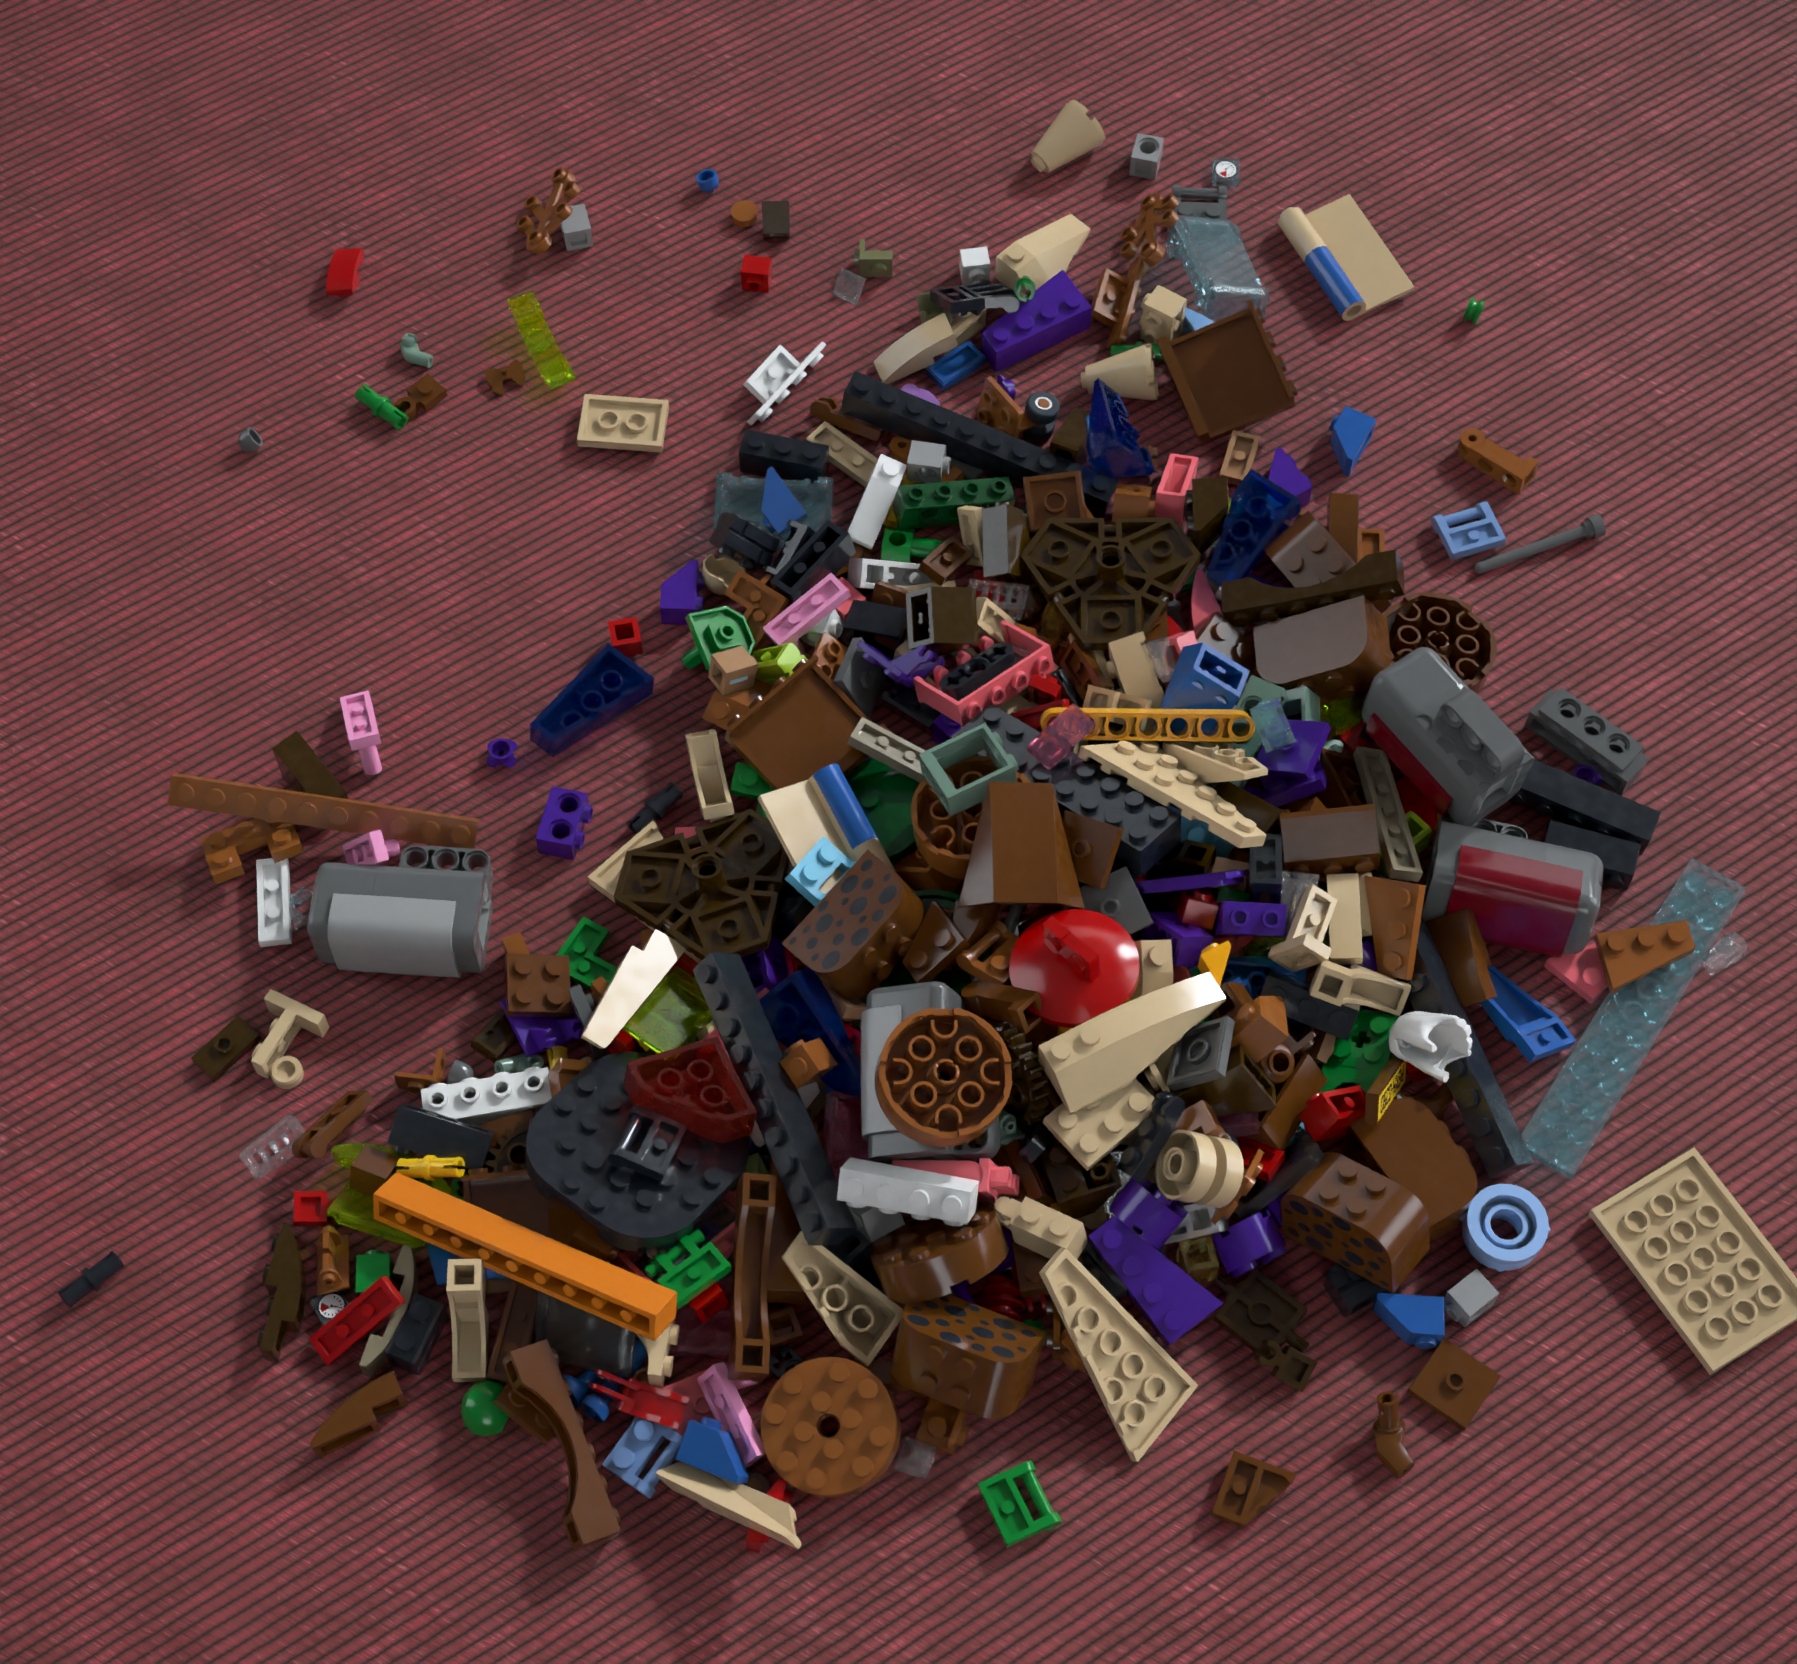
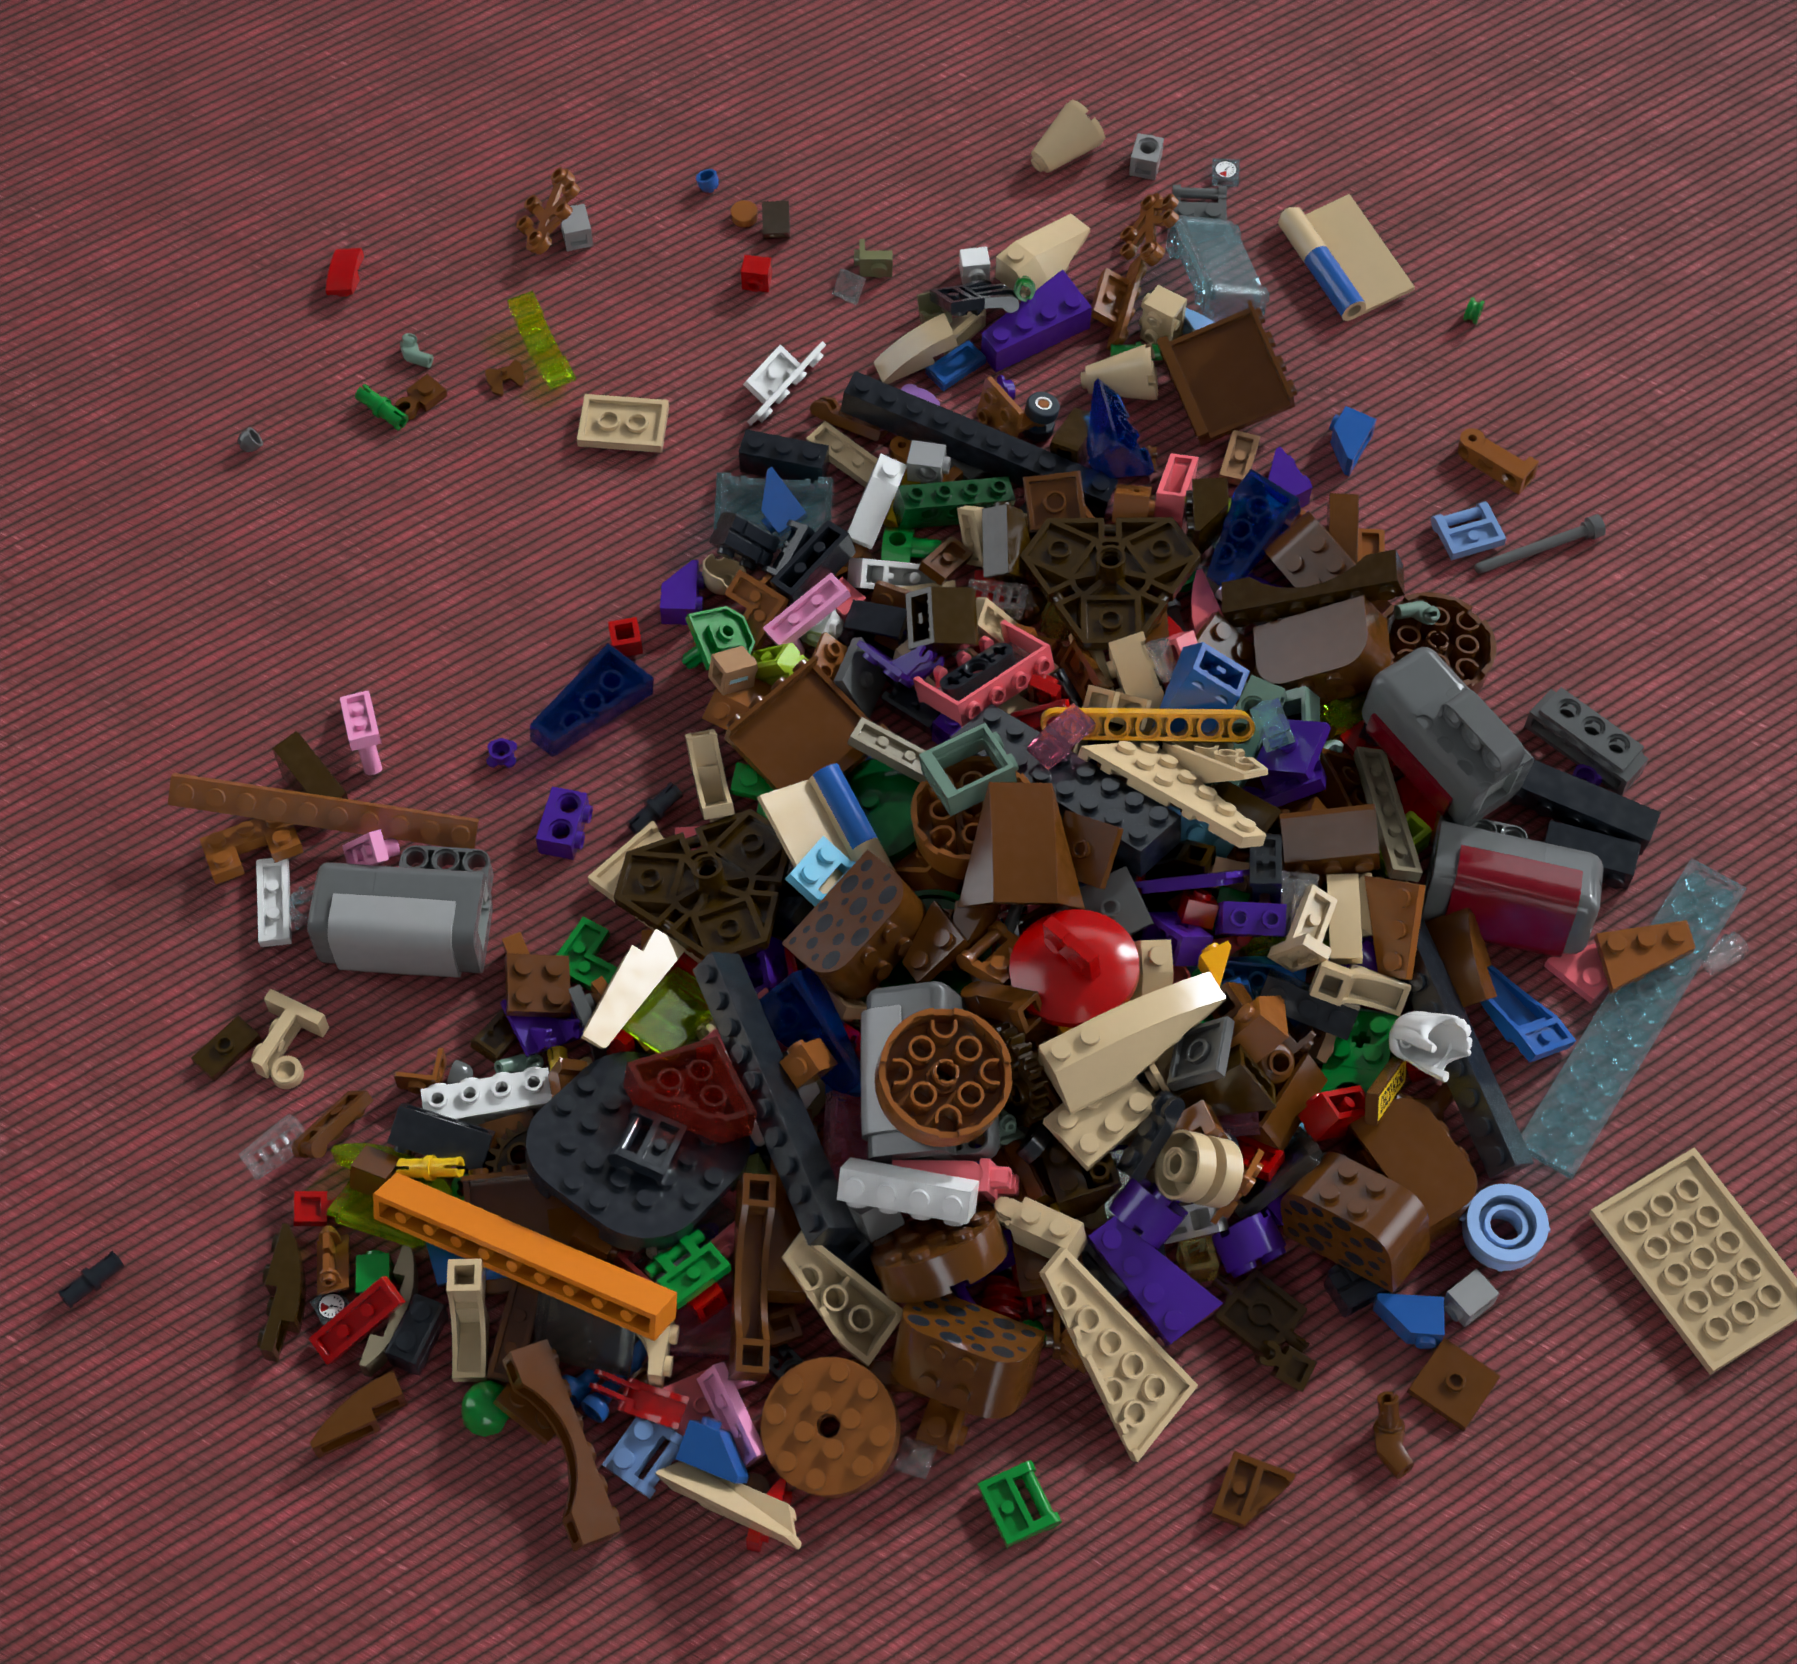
(1417, 610): none -> sand green arm

